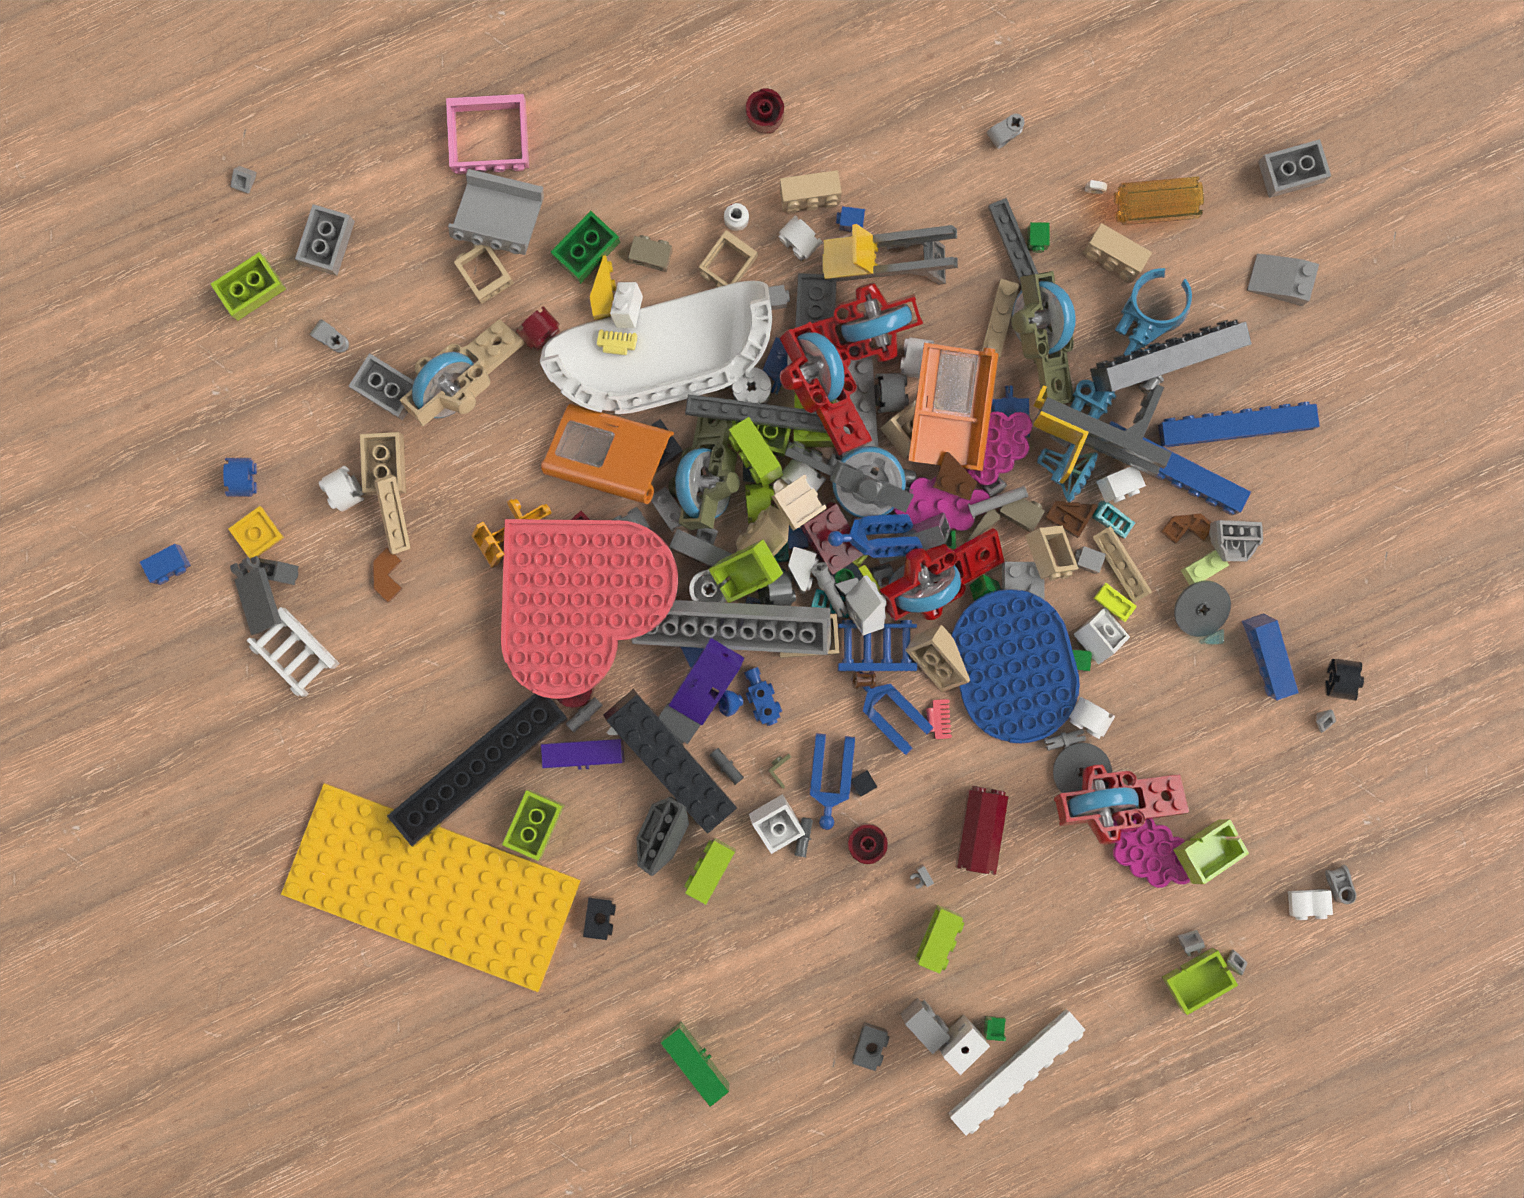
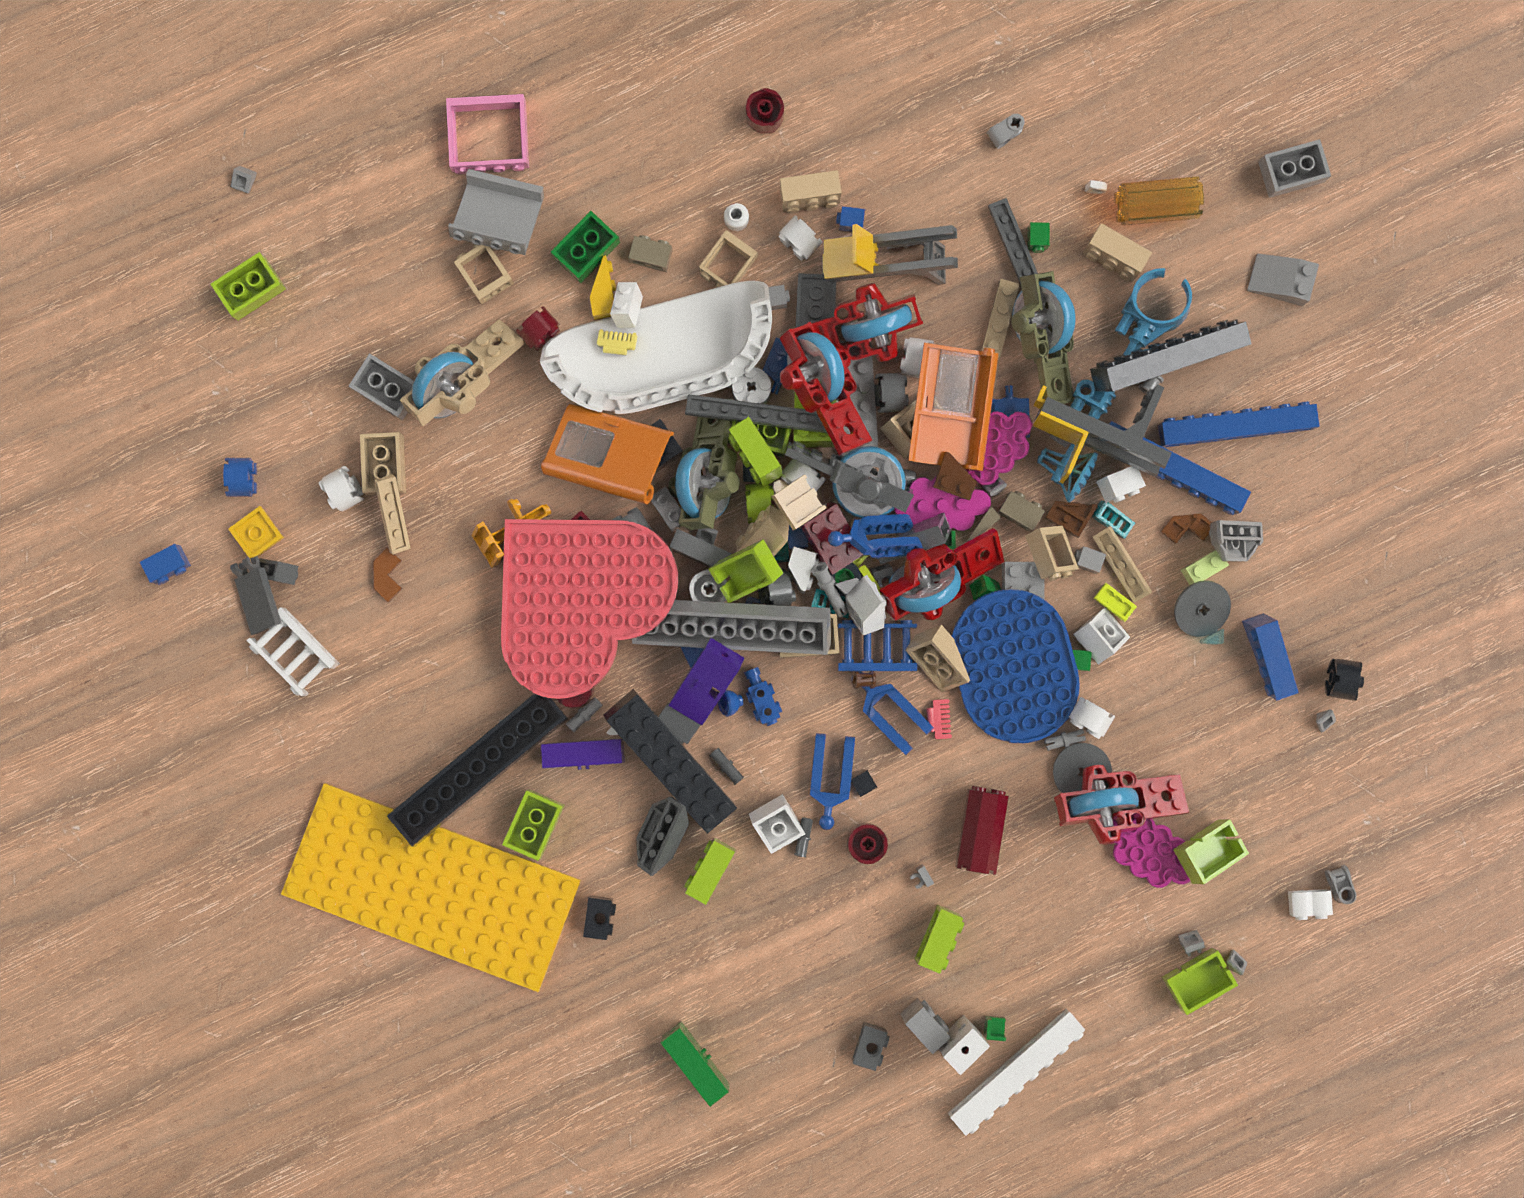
(324, 240): light grey brick -> none
(328, 335): light grey piece -> none
(777, 763): olive bracket -> none
(997, 501): light grey pin -> none

